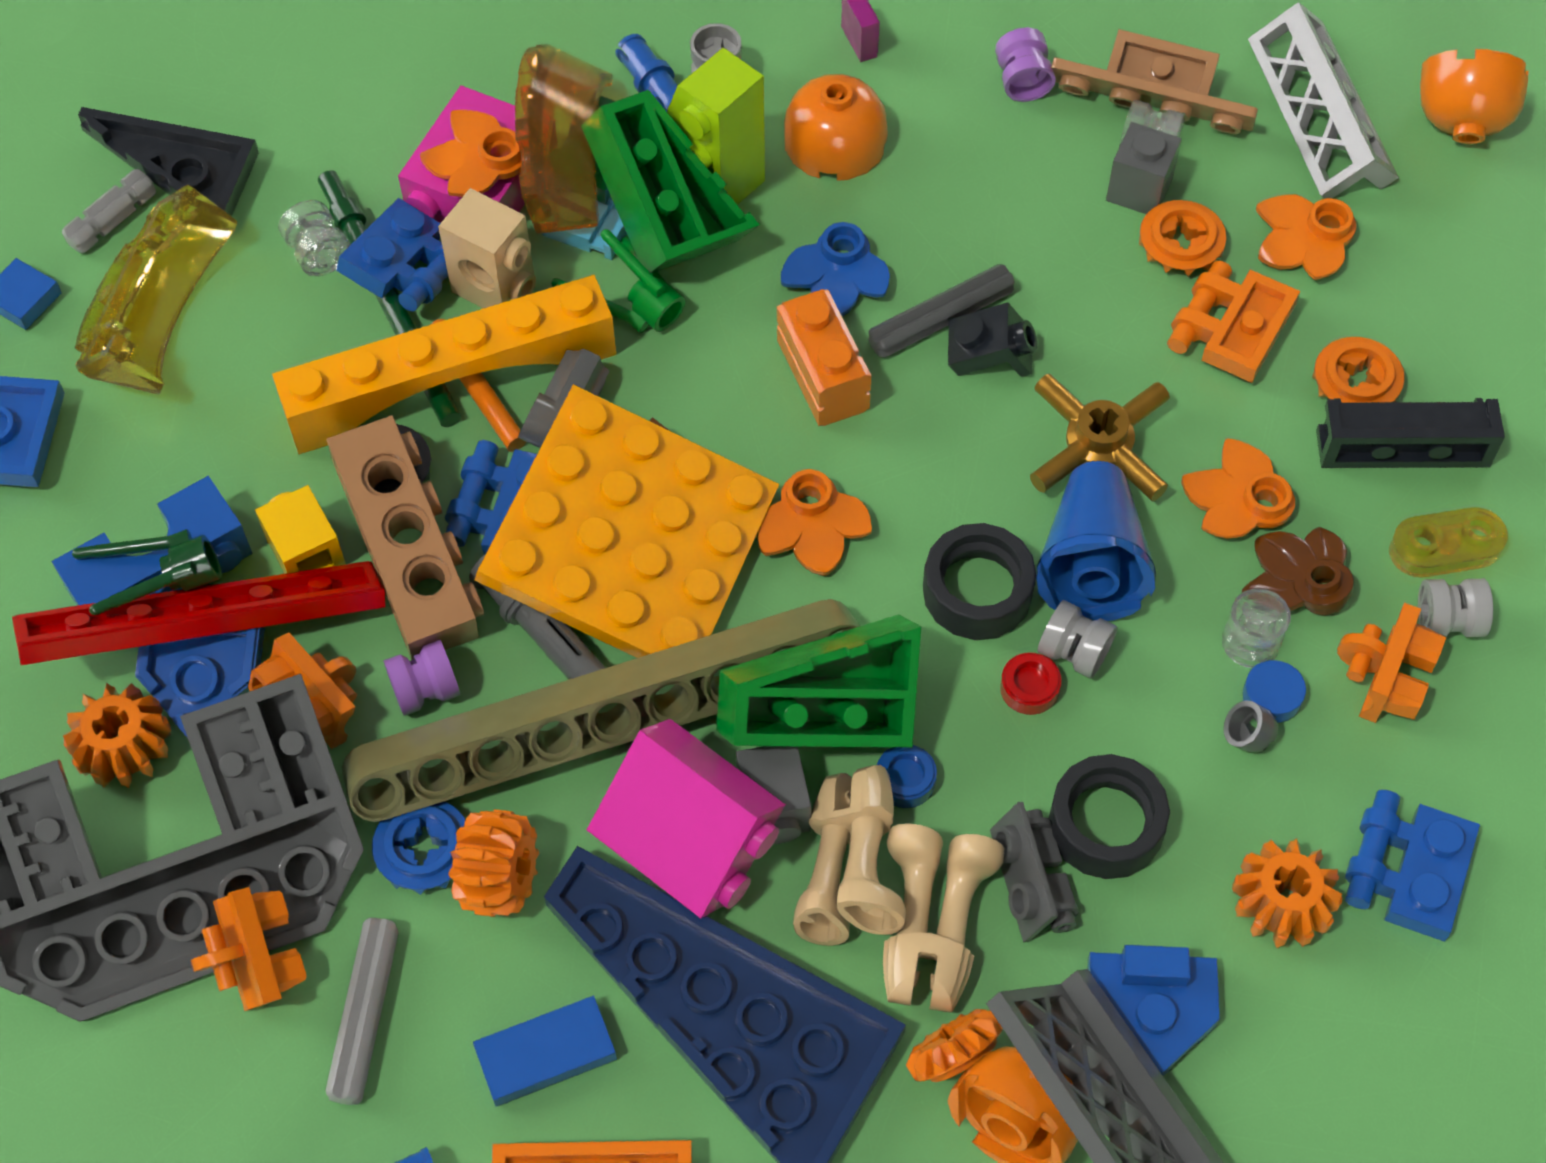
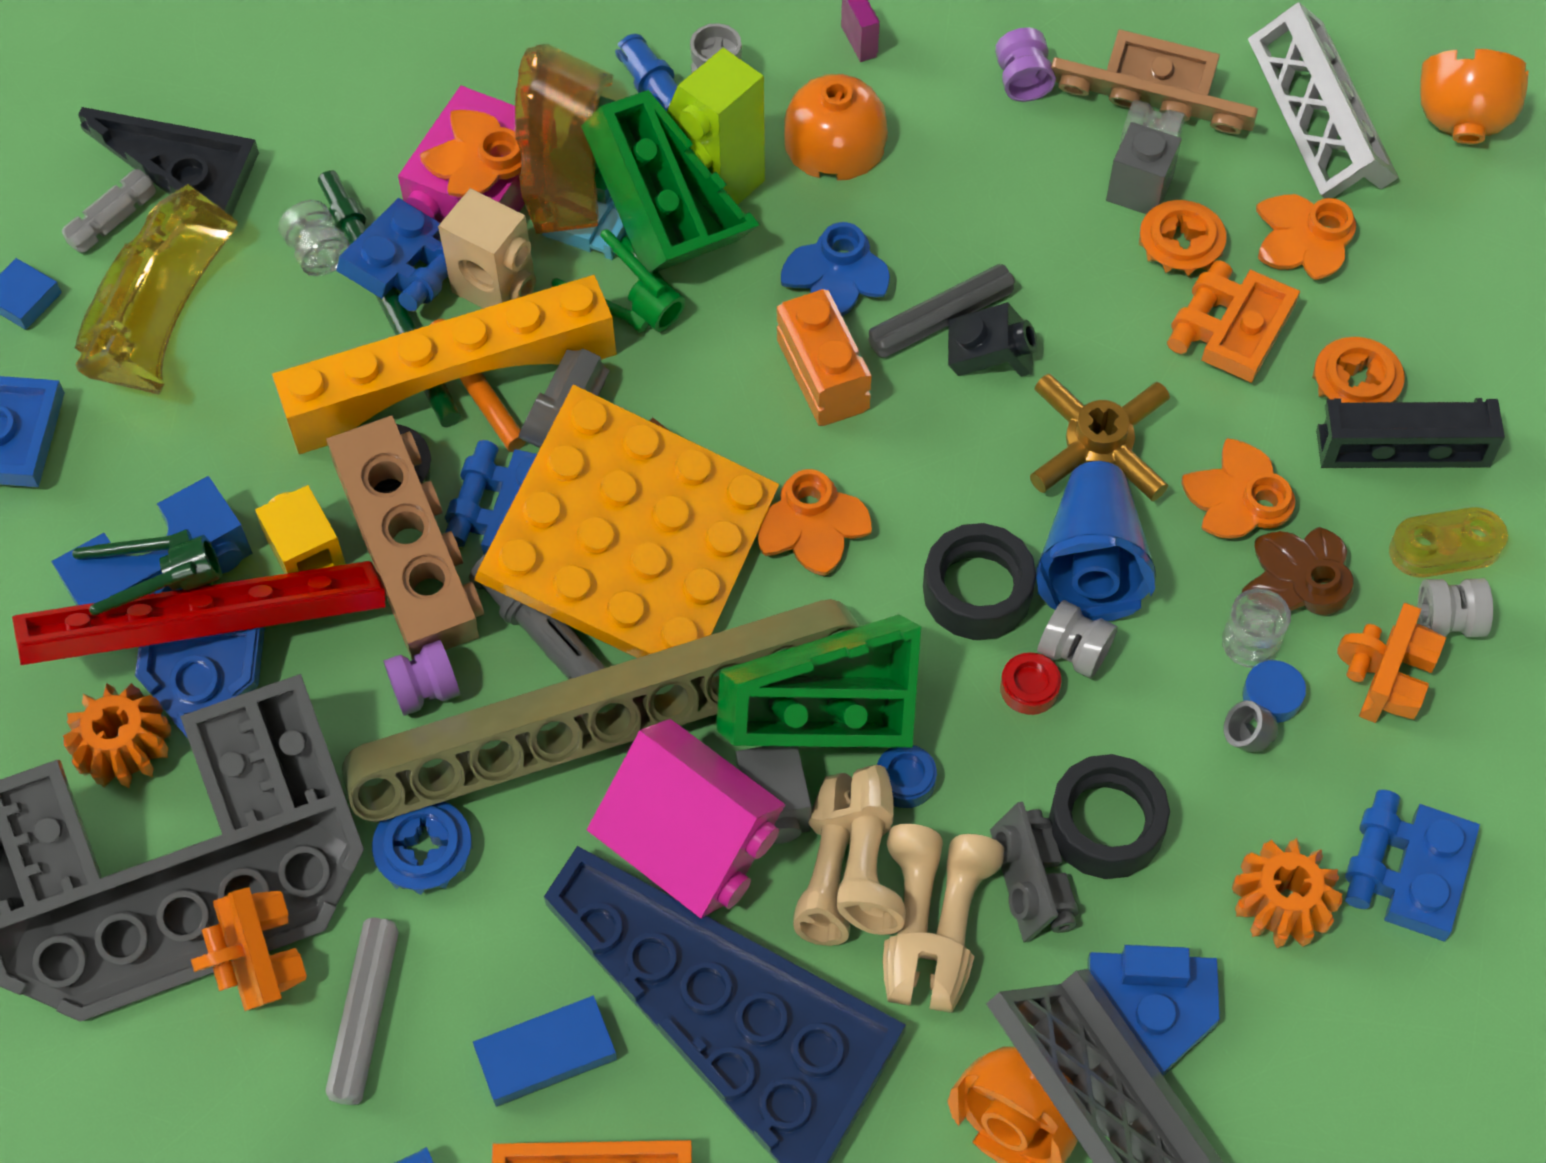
(324, 680): orange hips -> none
(494, 863): orange gear -> none
(954, 1046): orange gear -> none

